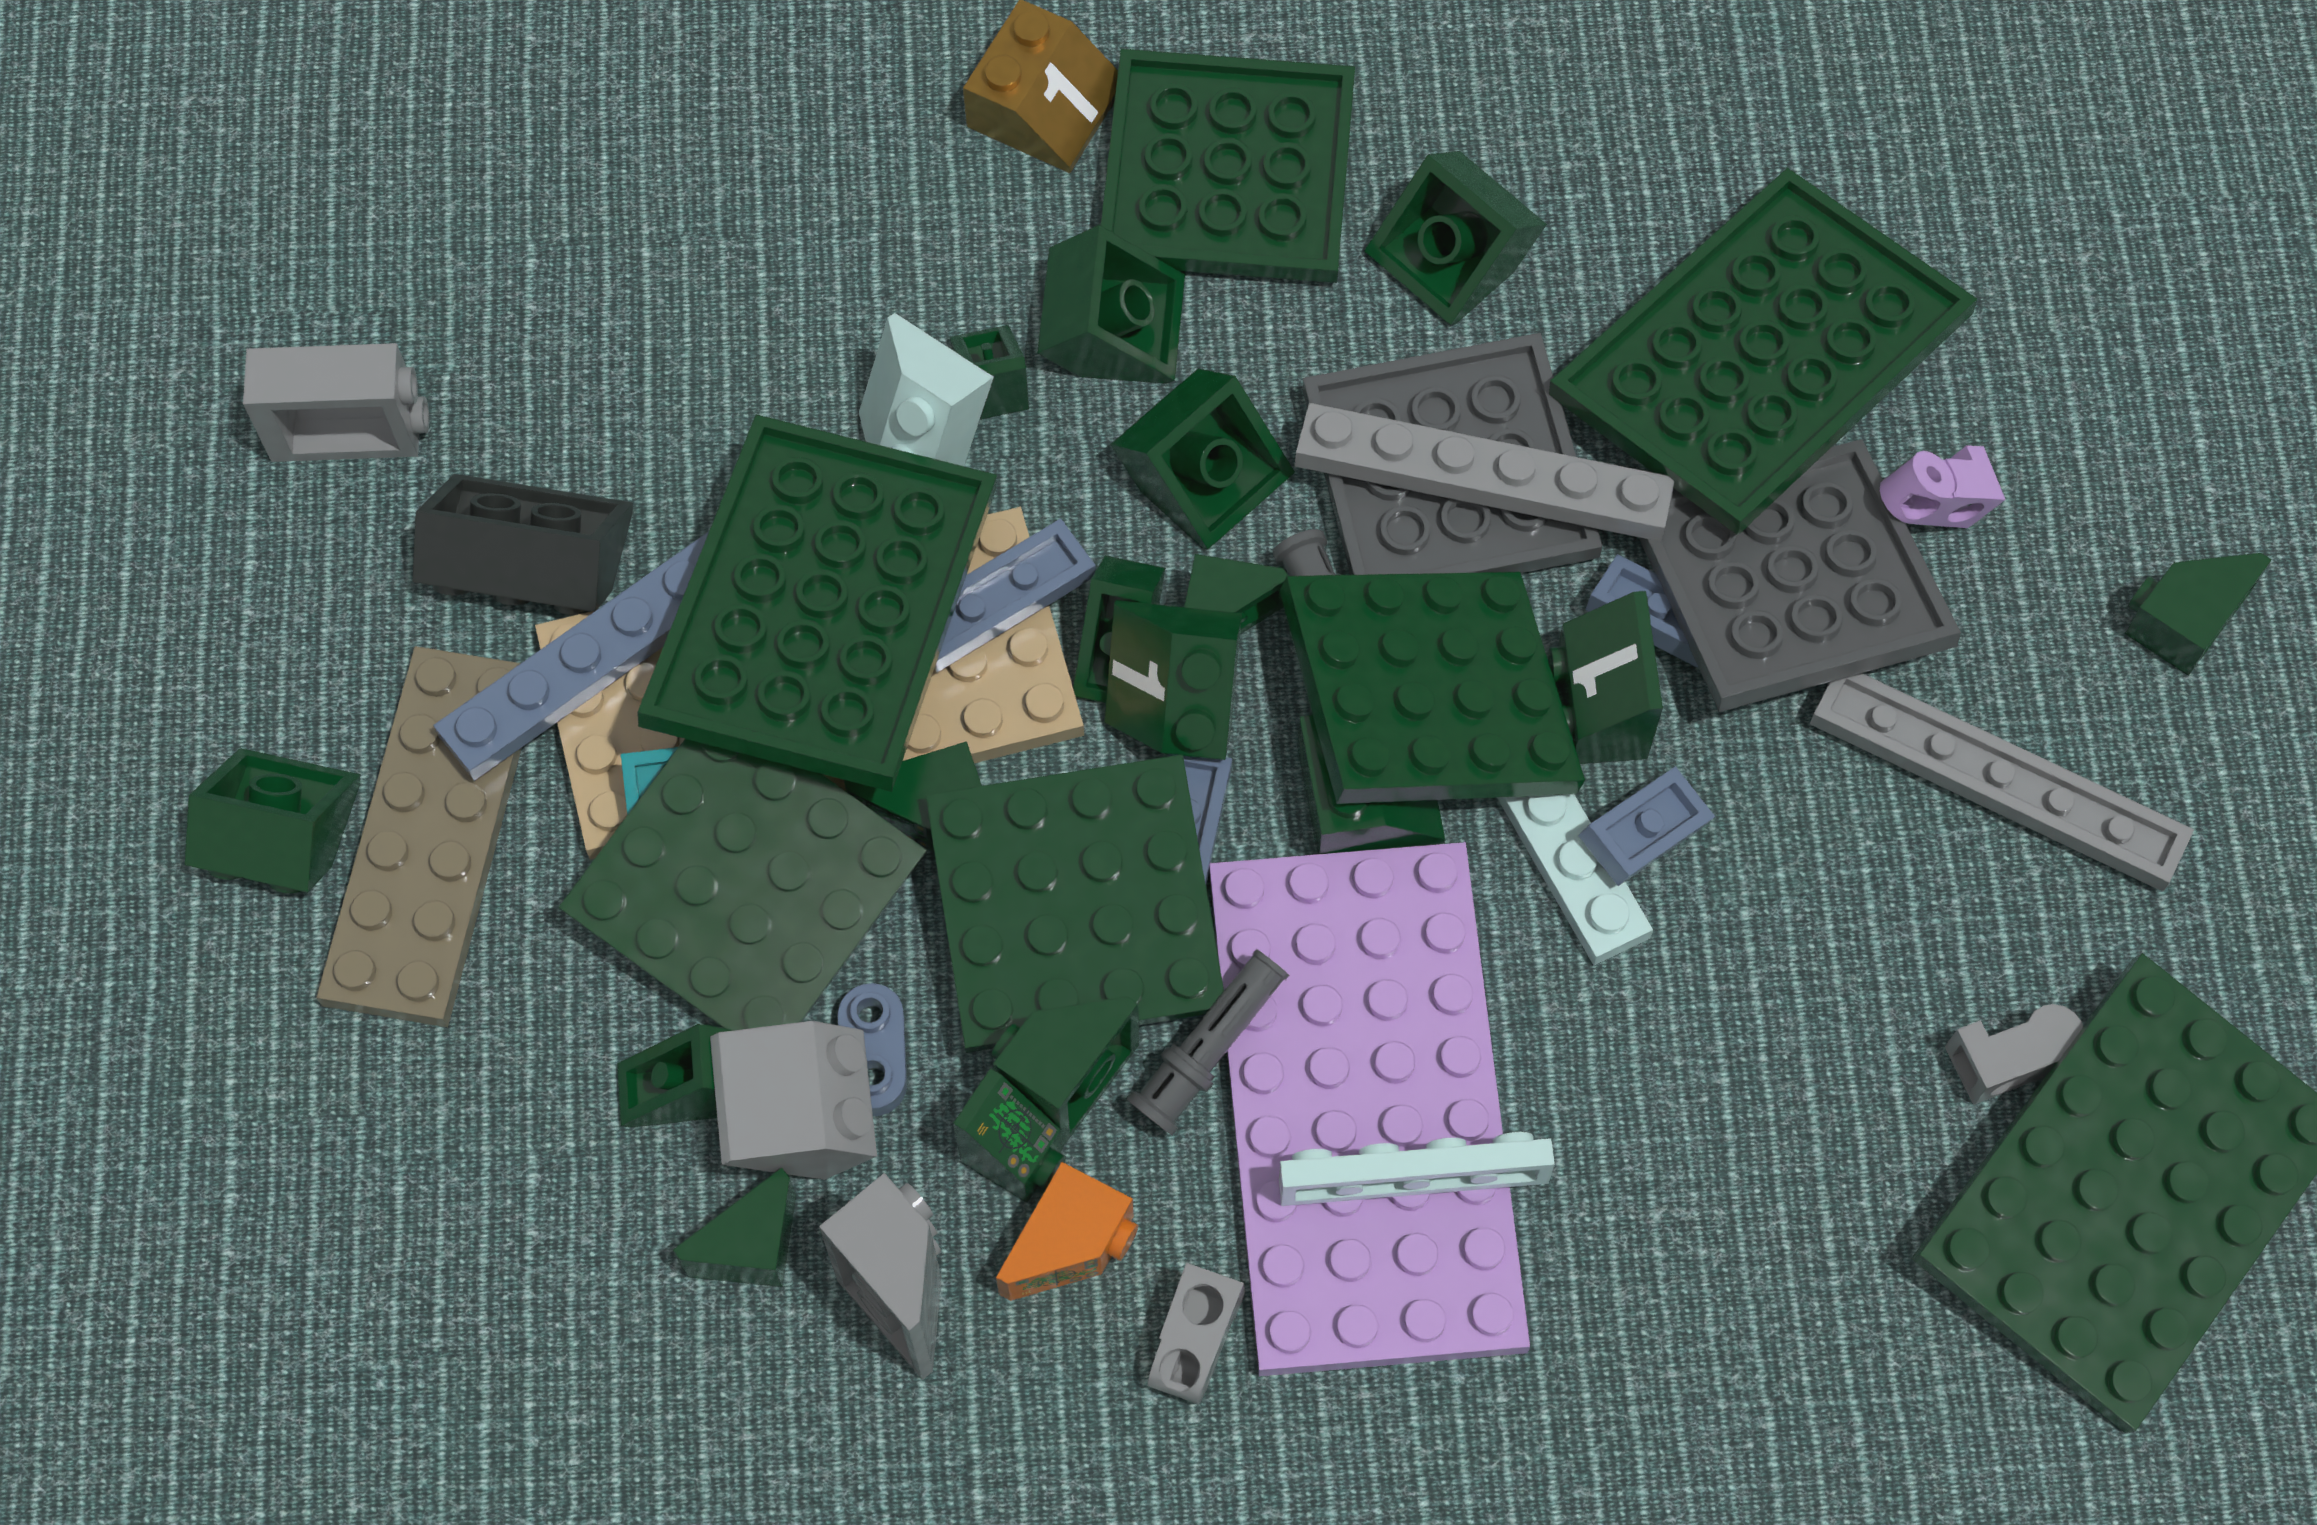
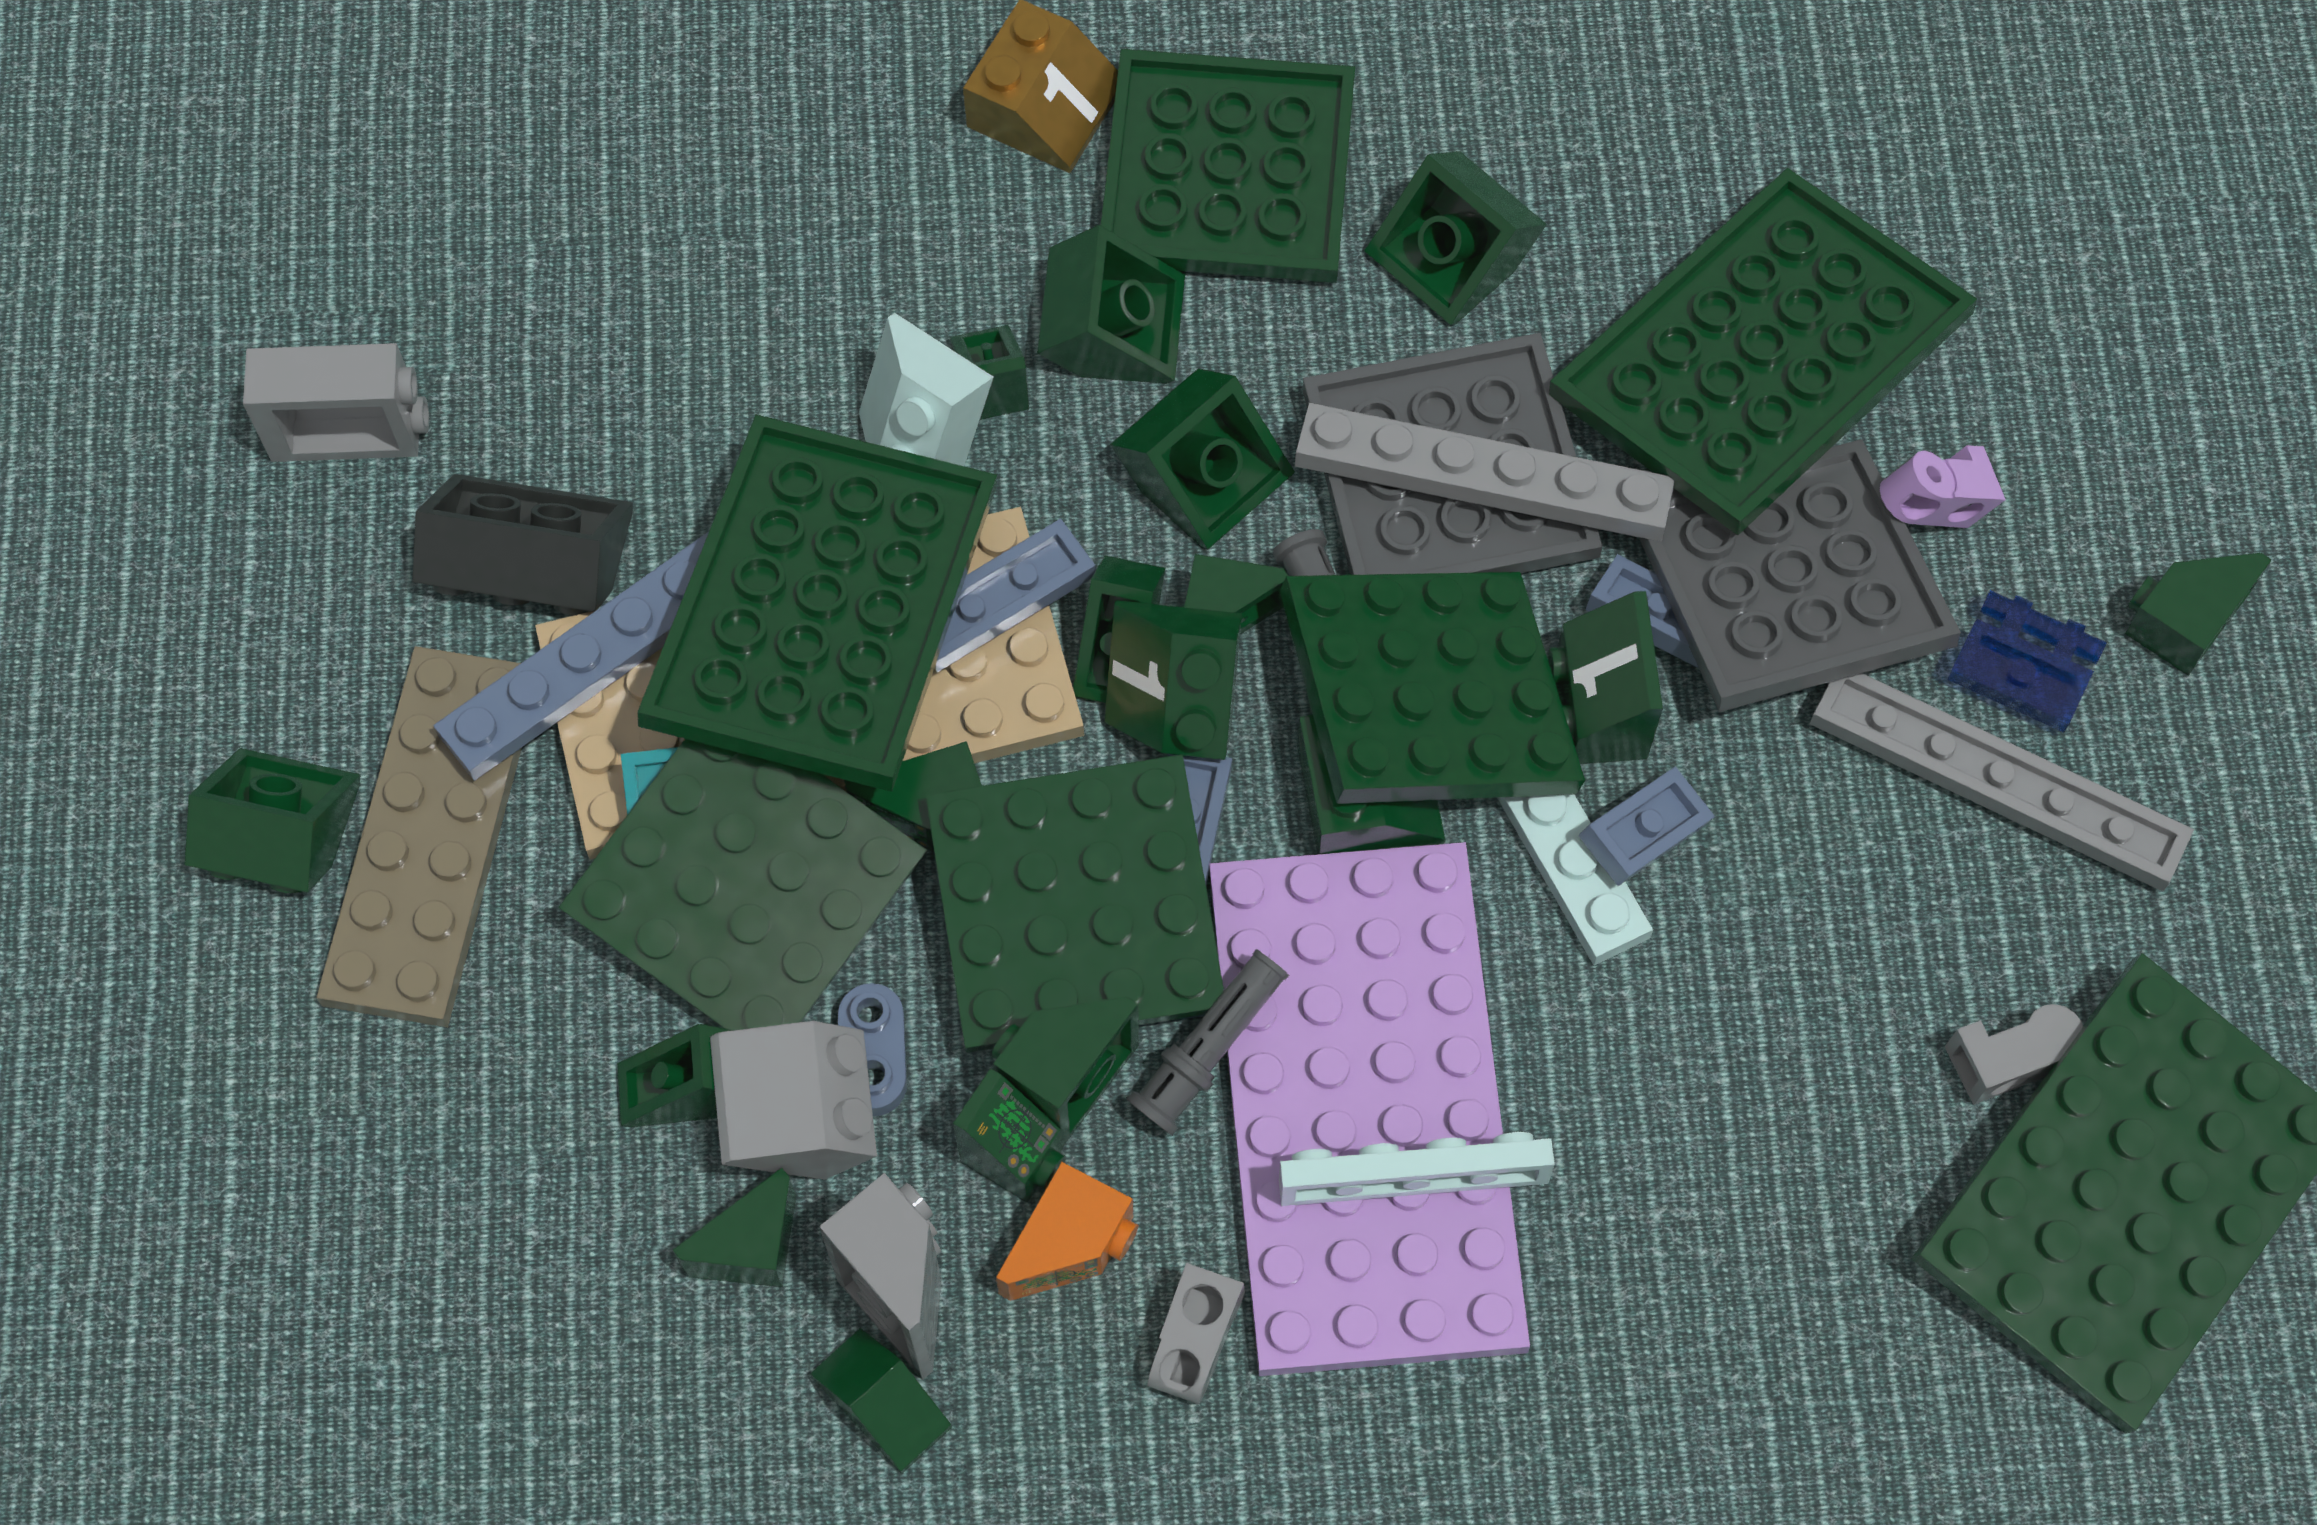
(882, 1399): none -> dark green slope
(2021, 673): none -> clear blue plate

